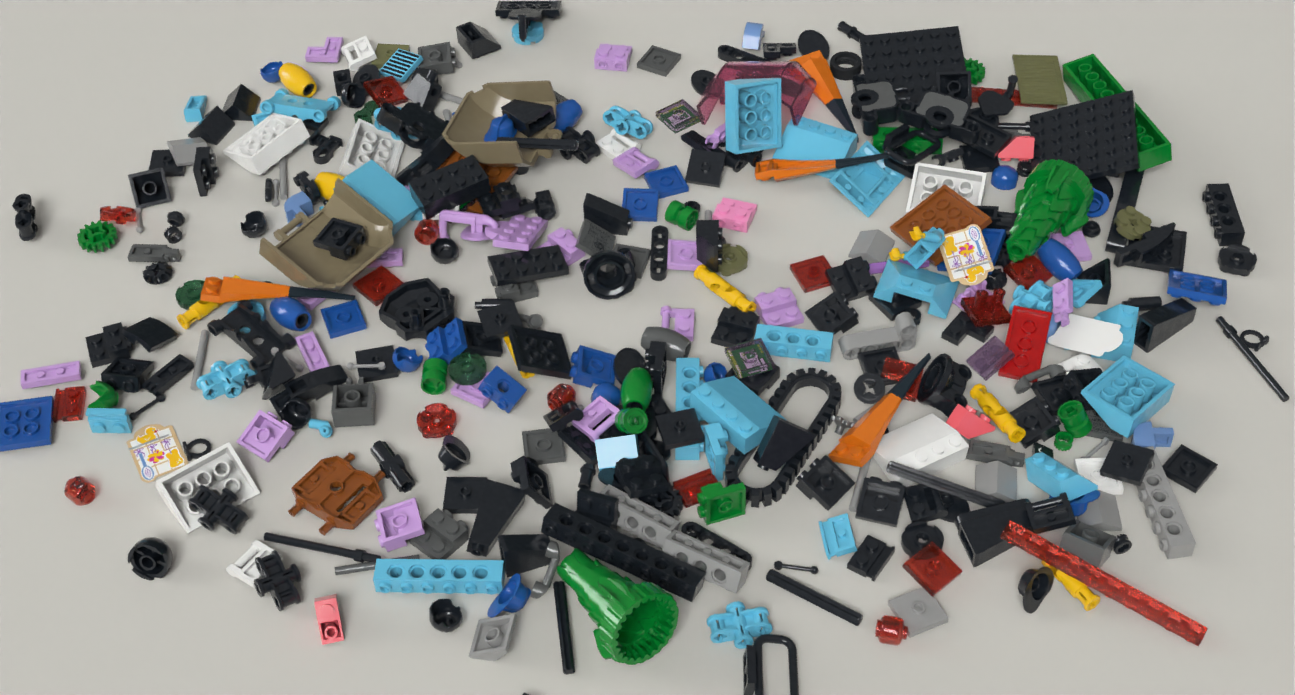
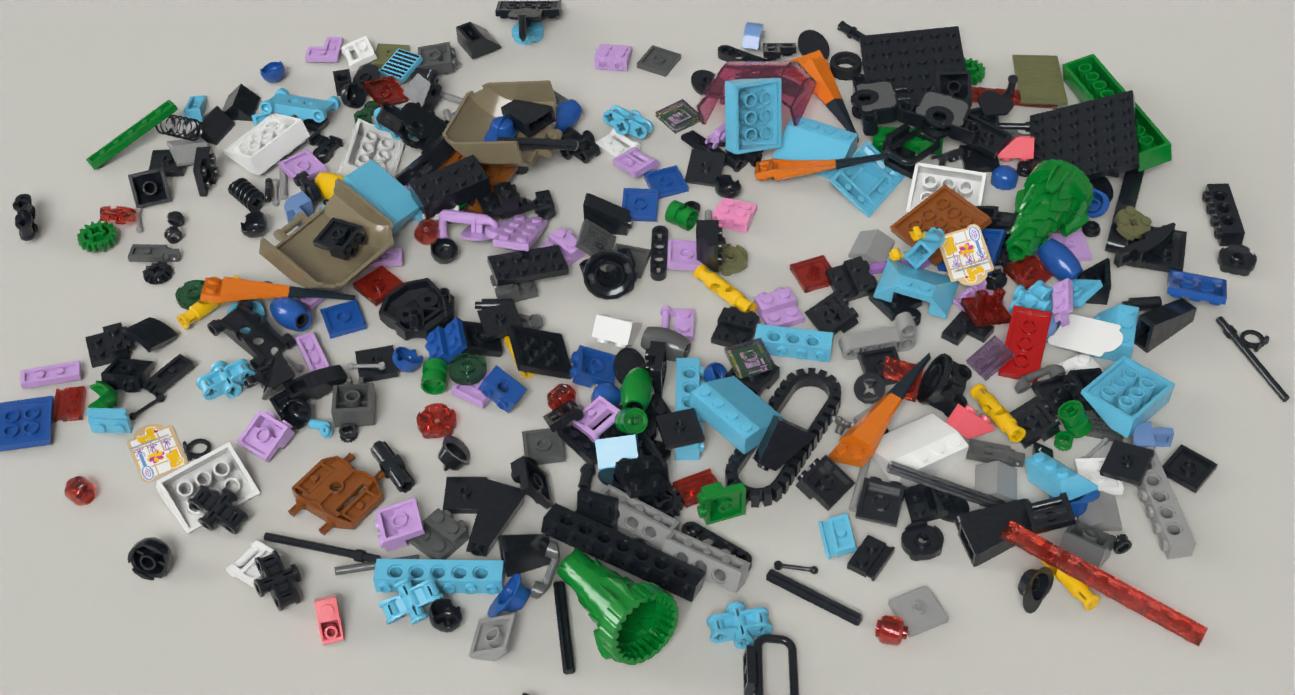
(131, 134): none -> green tile
(183, 130): none -> black piece
(199, 359): light grey bar -> none
(246, 194): none -> black piece
(297, 80): yellow piece -> none
(302, 162): none -> lavender plate
(347, 427): none -> black bush
(404, 603): none -> medium azure axle
(615, 329): none -> white slope
(716, 448): medium azure plate -> none
(726, 187): none -> black hair
(932, 569): clear red plate -> none

